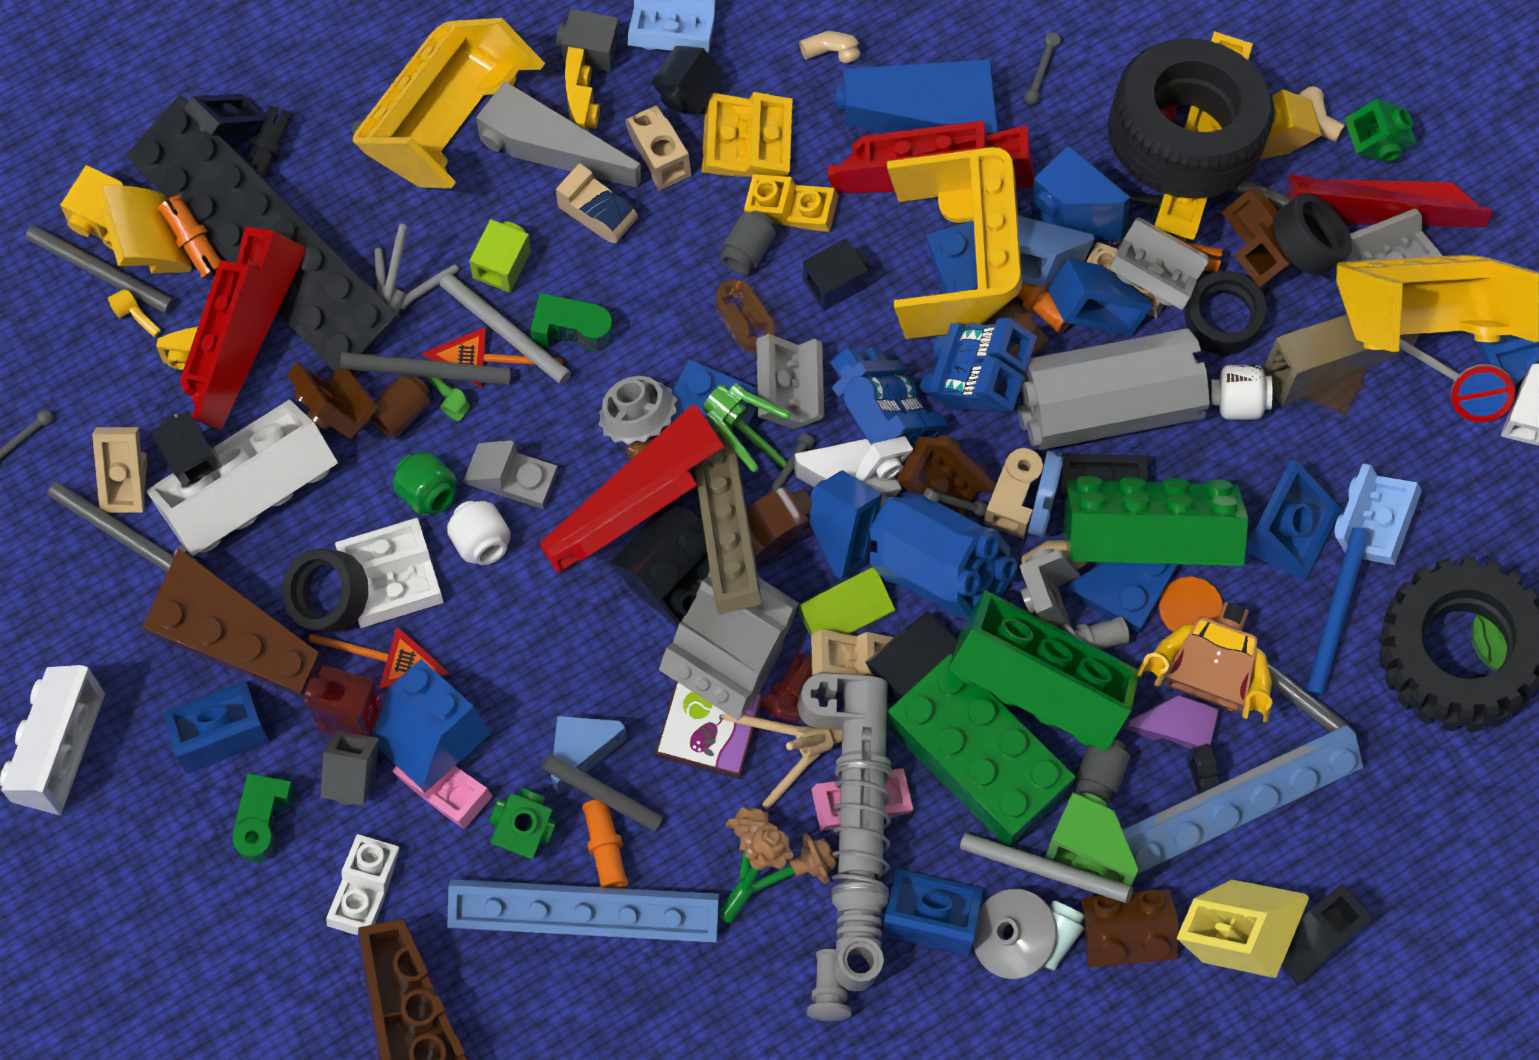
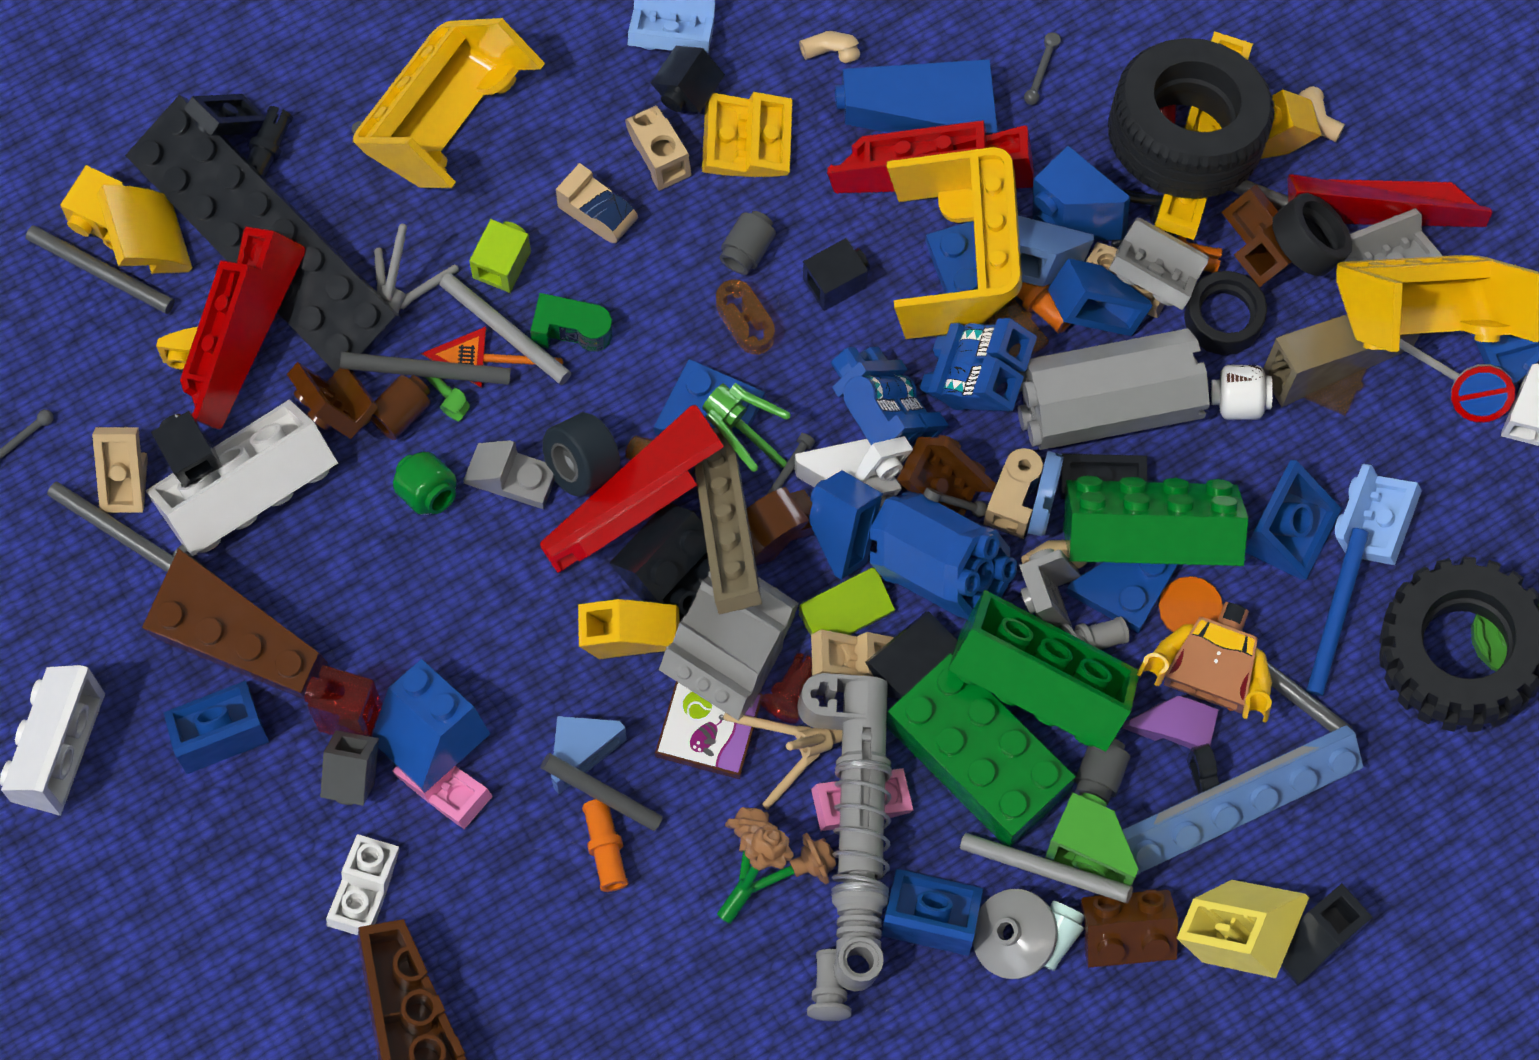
(124, 303): yellow hand -> none
(190, 235): orange pin -> none
(258, 816): green leg -> none
(297, 590): black tyre -> none
(396, 571): white slope -> none
(402, 655): piece -> none
(479, 532): white head -> none
(527, 840): green brick -> none
(540, 135): light grey slope -> none
(579, 94): yellow slope -> none
(581, 454): none -> black wheel
(583, 910): medium blue plate -> none
(593, 33): dark grey brick -> none
(626, 627): none -> yellow slope
(636, 409): light grey piece -> none
(791, 203): yellow slope -> none
(791, 379): light grey bracket -> none
(1381, 130): green brick -> none

